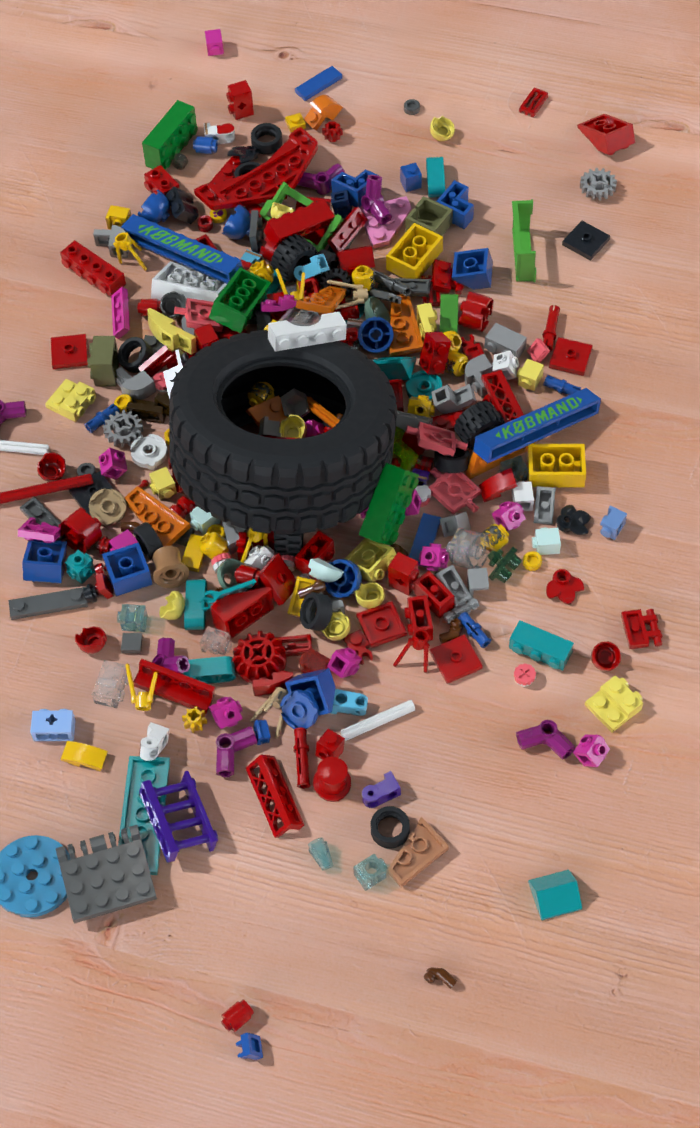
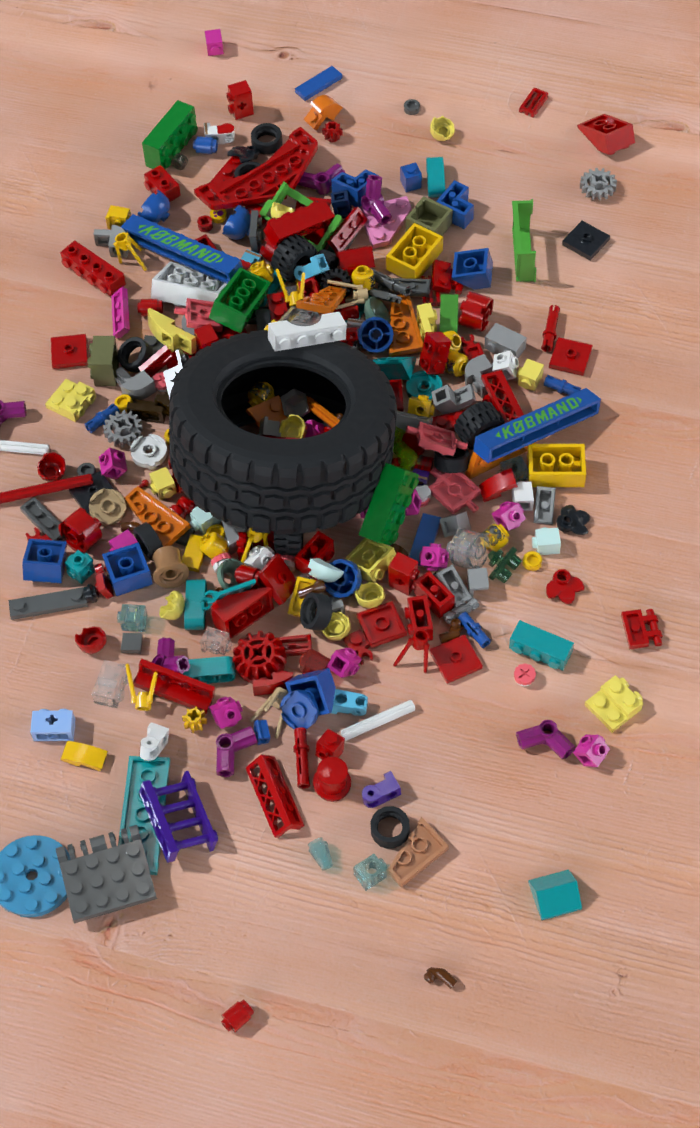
(31, 530): dark pink wing -> none
(103, 545): red plate -> none
(169, 302): dark grey hair -> none
(182, 205): black brick -> none
(251, 1046): blue tile -> none
(284, 303): dark pink slope -> none
(295, 121): yellow plate -> none
(538, 350): coral tile -> none
(605, 656): red hair -> none
(613, 522): medium blue brick -> none

